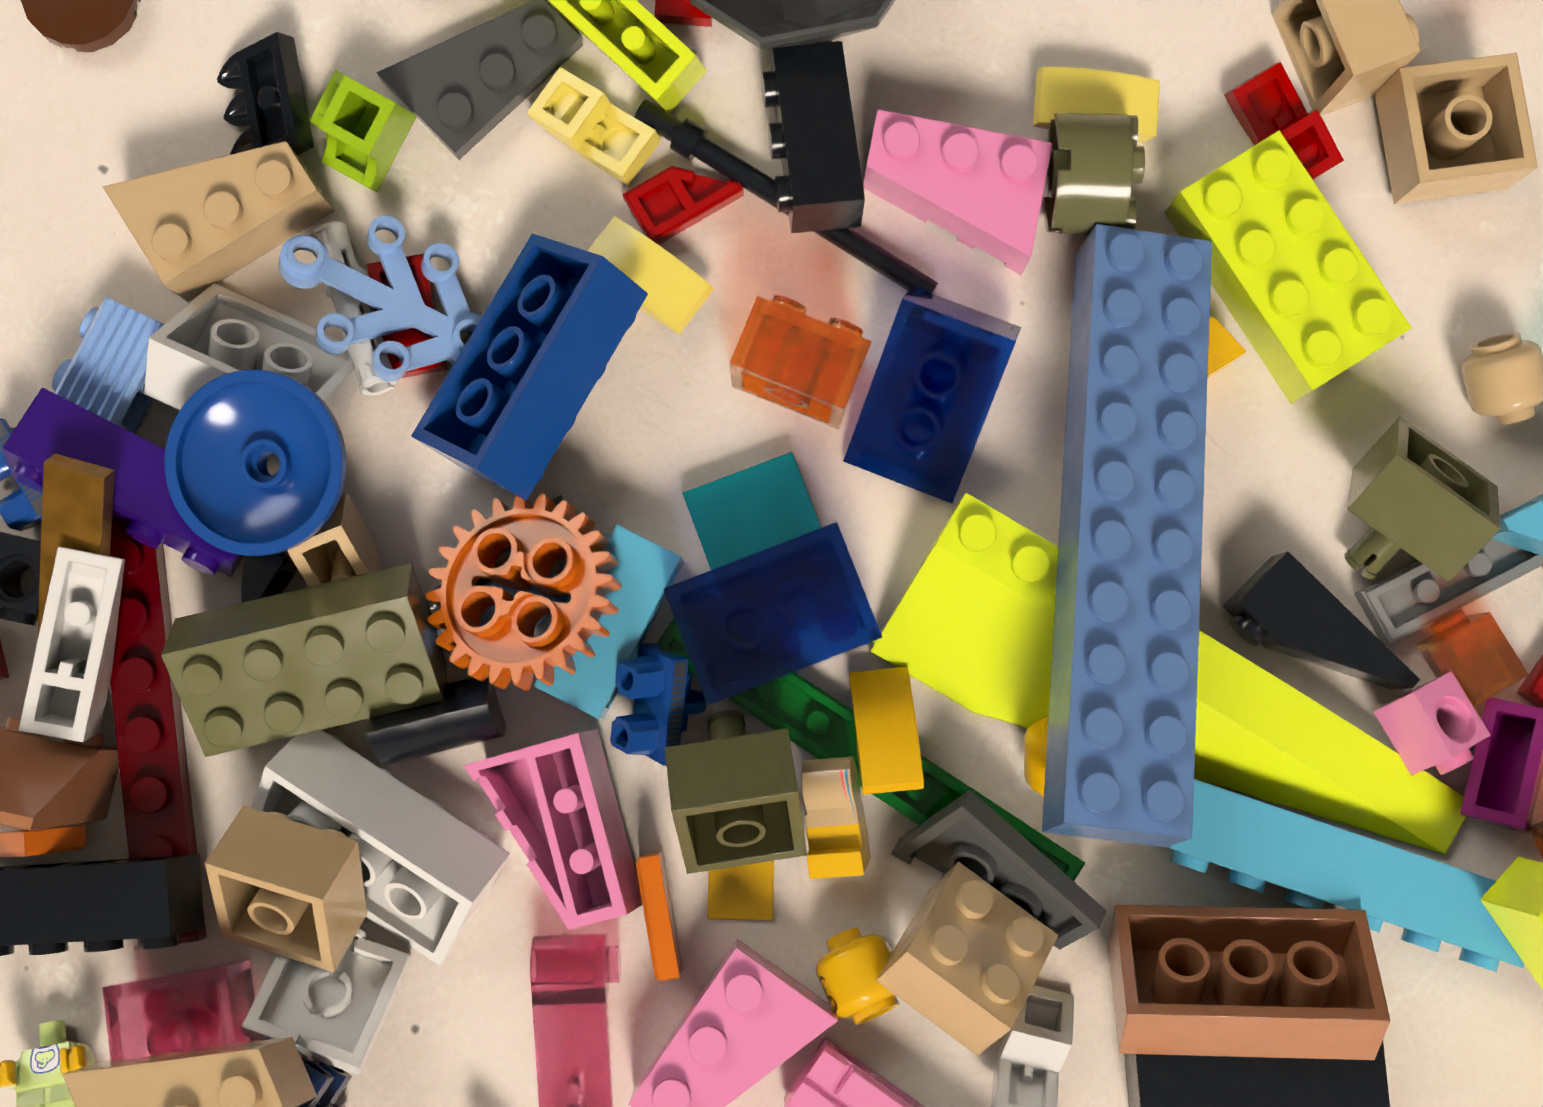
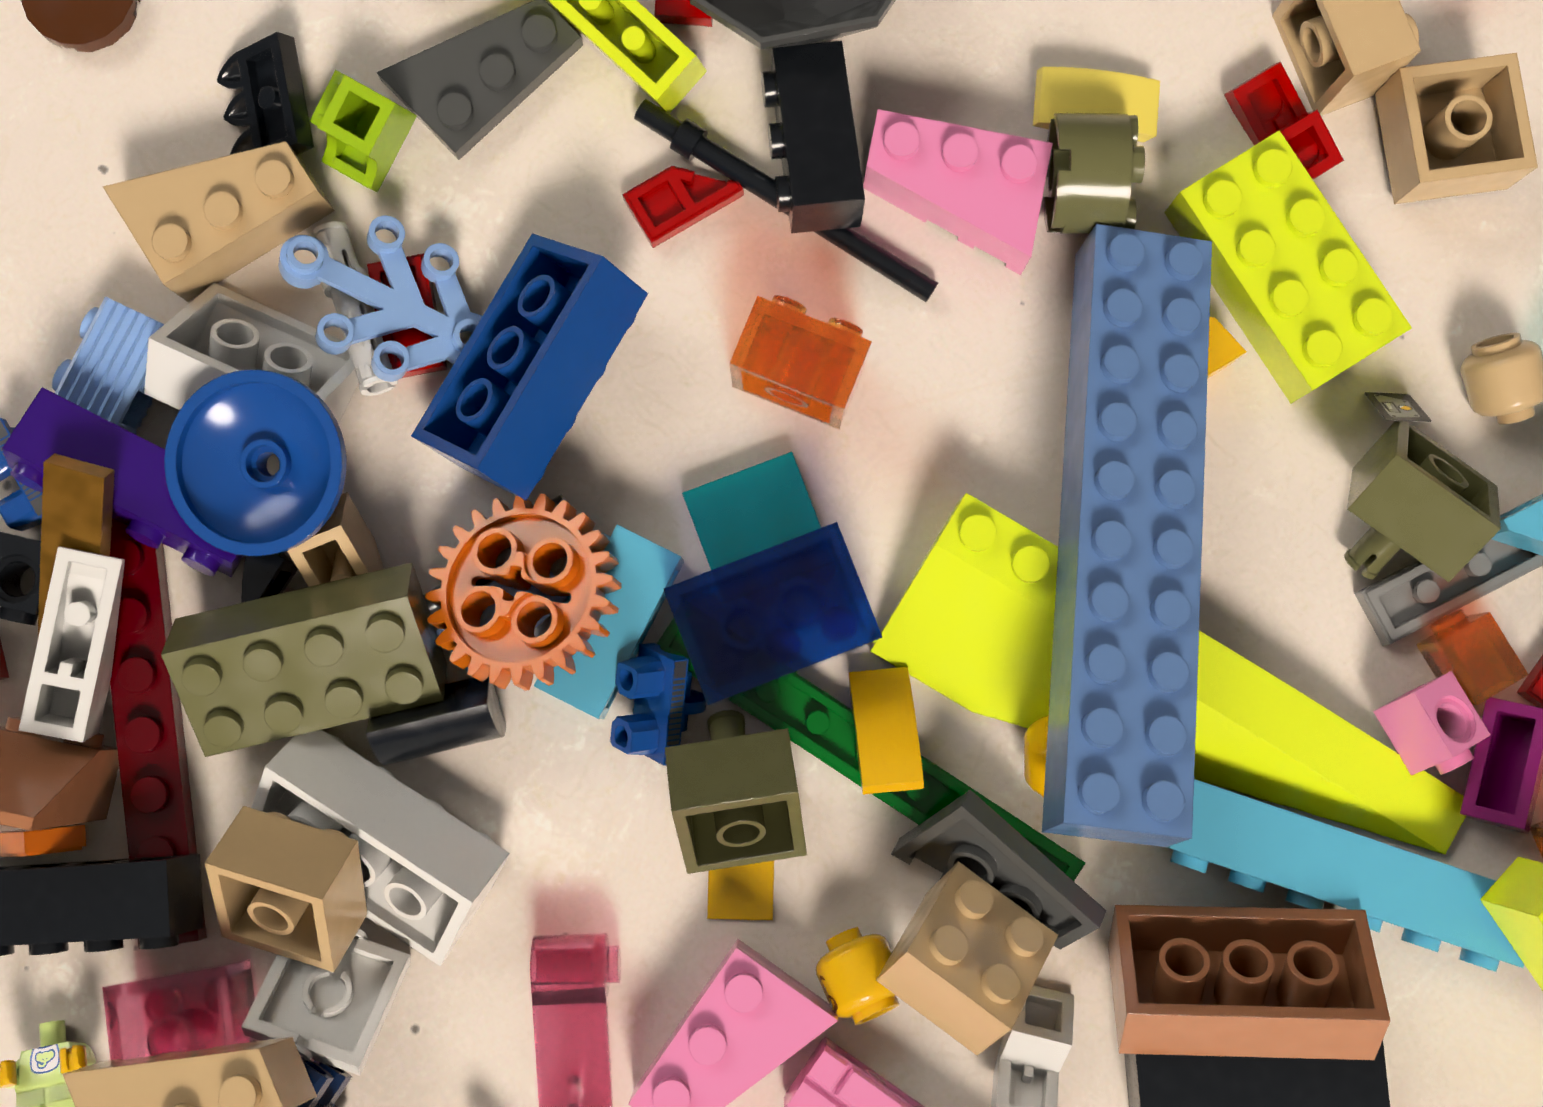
(567, 824): bright pink wedge -> none
(593, 126): light yellow slope -> none
(659, 916): orange tile -> none
(671, 286): light yellow slope -> none
(834, 818): leg -> none
(931, 393): clear blue slope -> none
(1303, 619): black slope -> none
(1397, 407): none -> sticker

